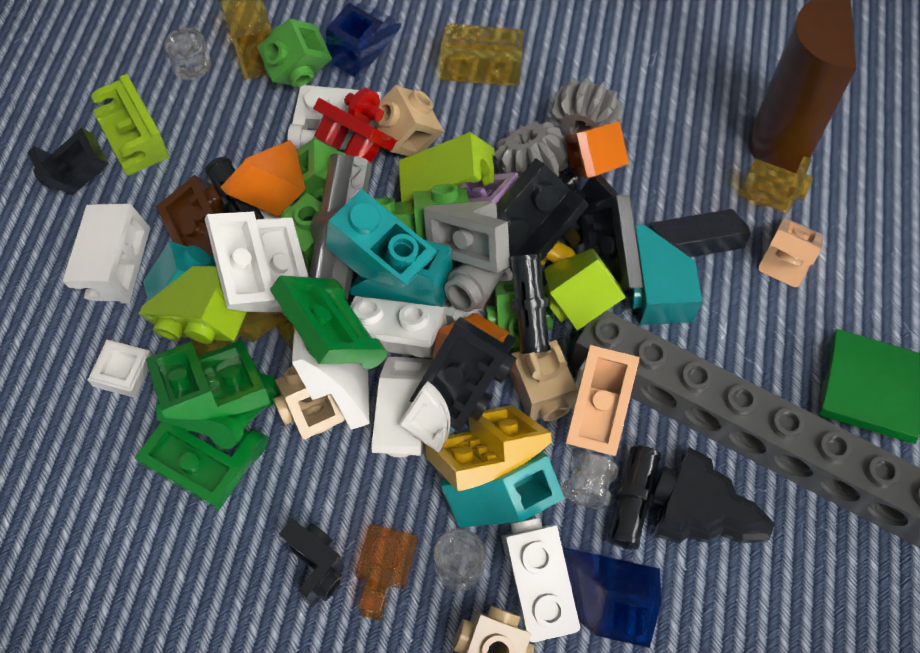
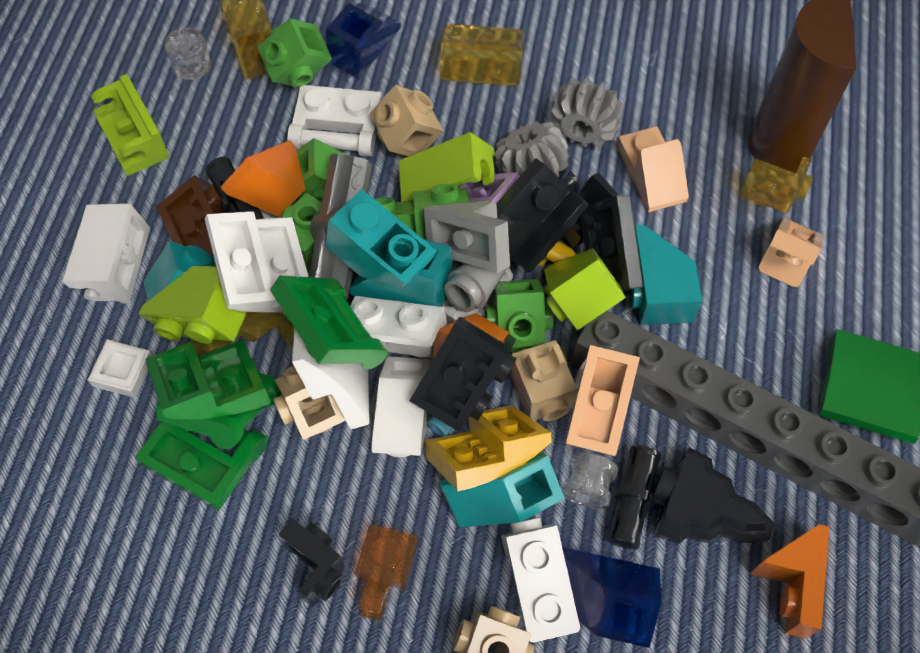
(70, 164): black bracket -> none
(362, 109): red hips -> none
(428, 418): white tile -> none
(459, 549): clear wheel -> none
(530, 303): black pin -> none
(596, 150): orange slope -> none
(655, 168): none -> light nougat slope
(704, 232): black slope -> none
(804, 569): none -> orange slope

